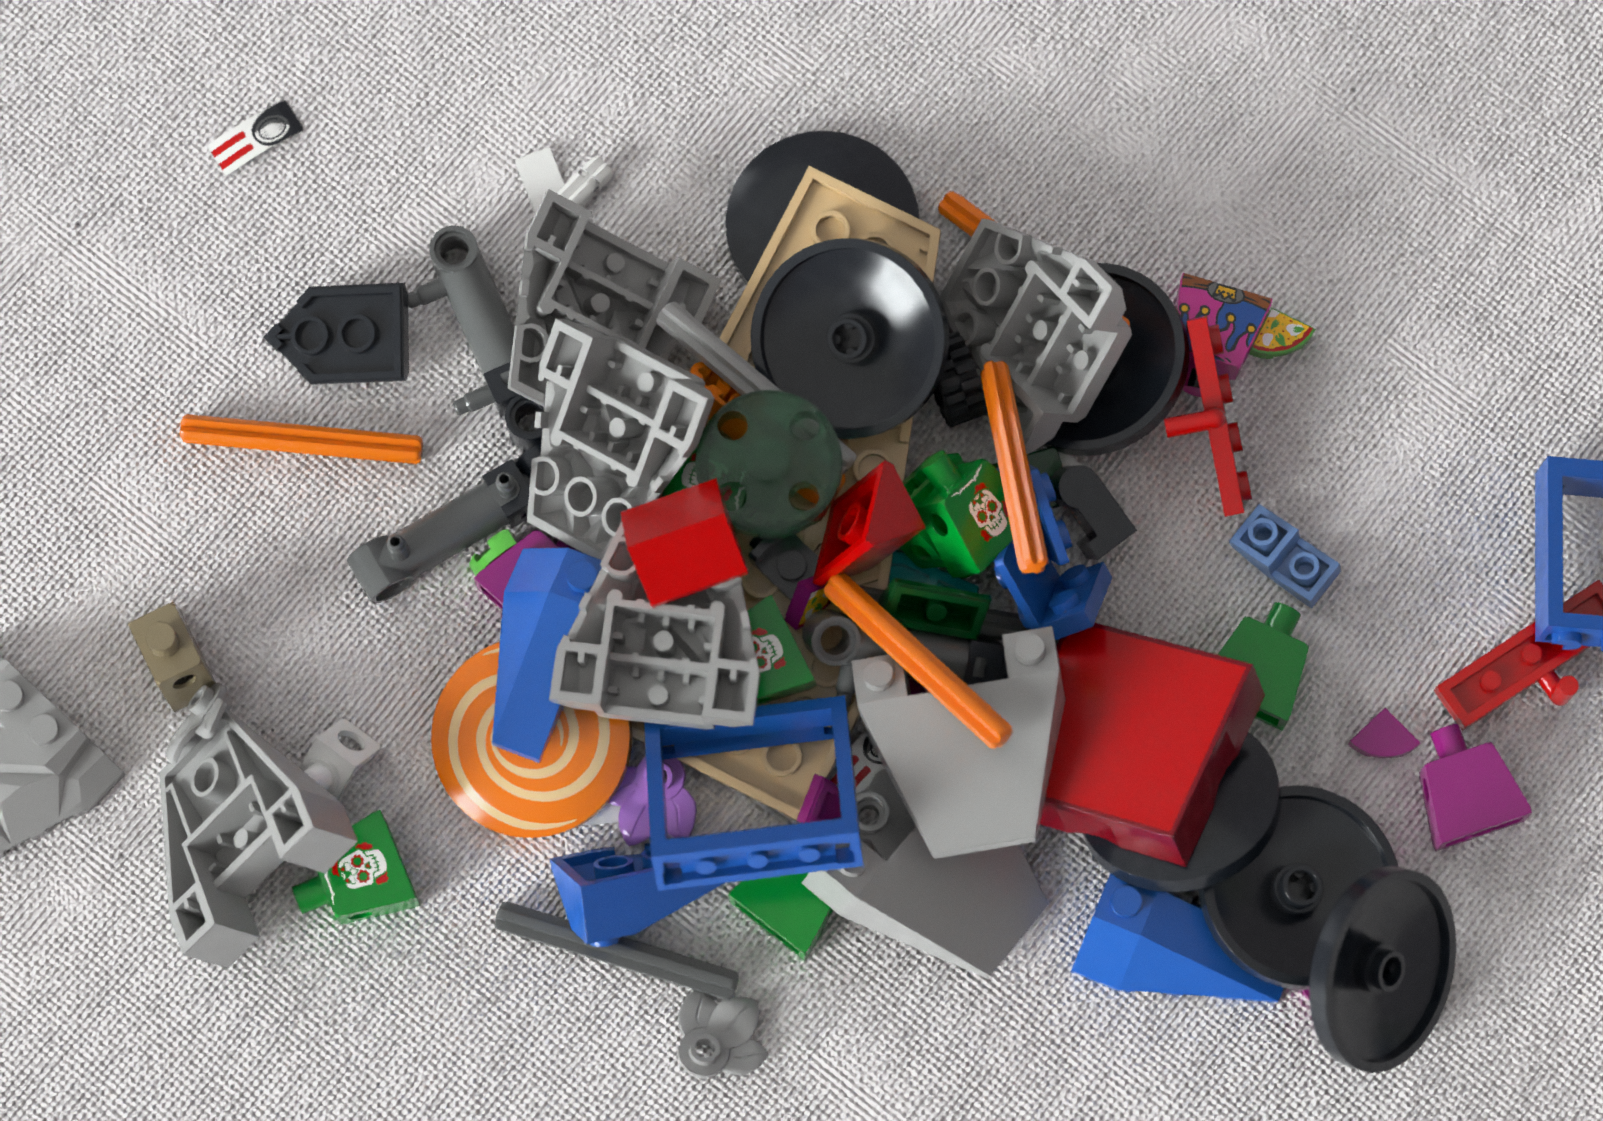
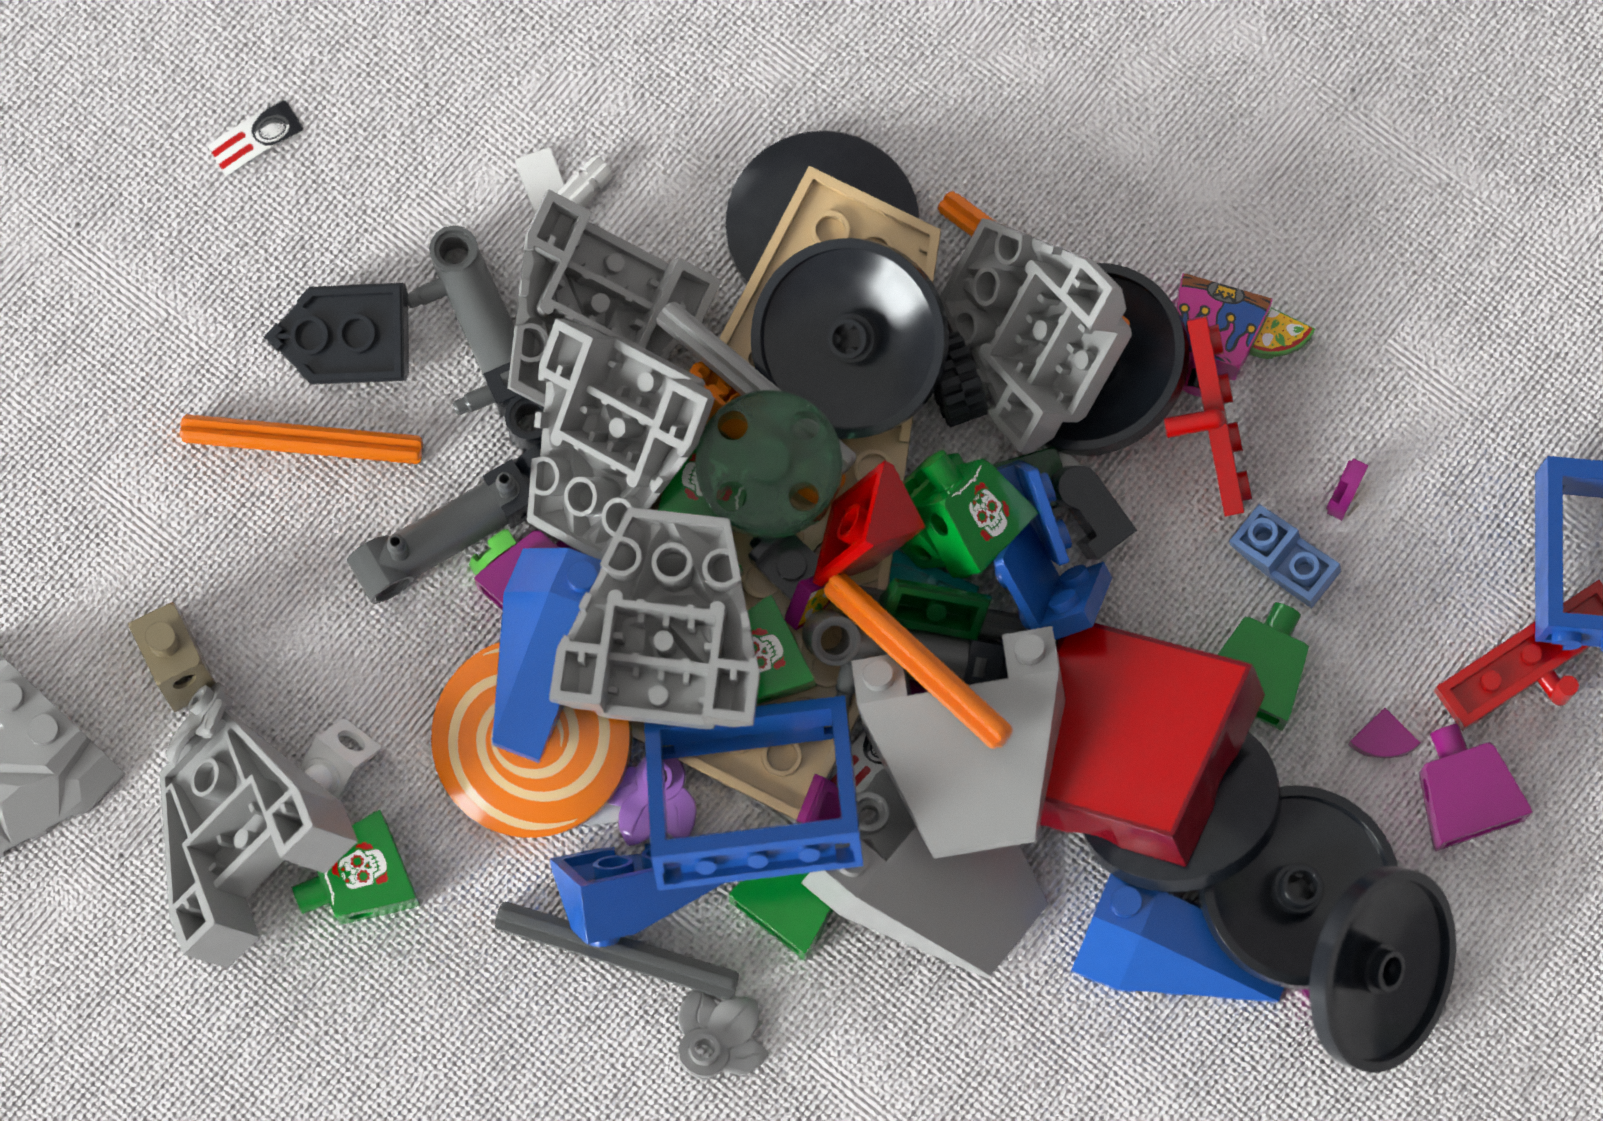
(683, 543): red slope -> none
(1014, 467): orange axle -> none
(1346, 488): none -> magenta tile

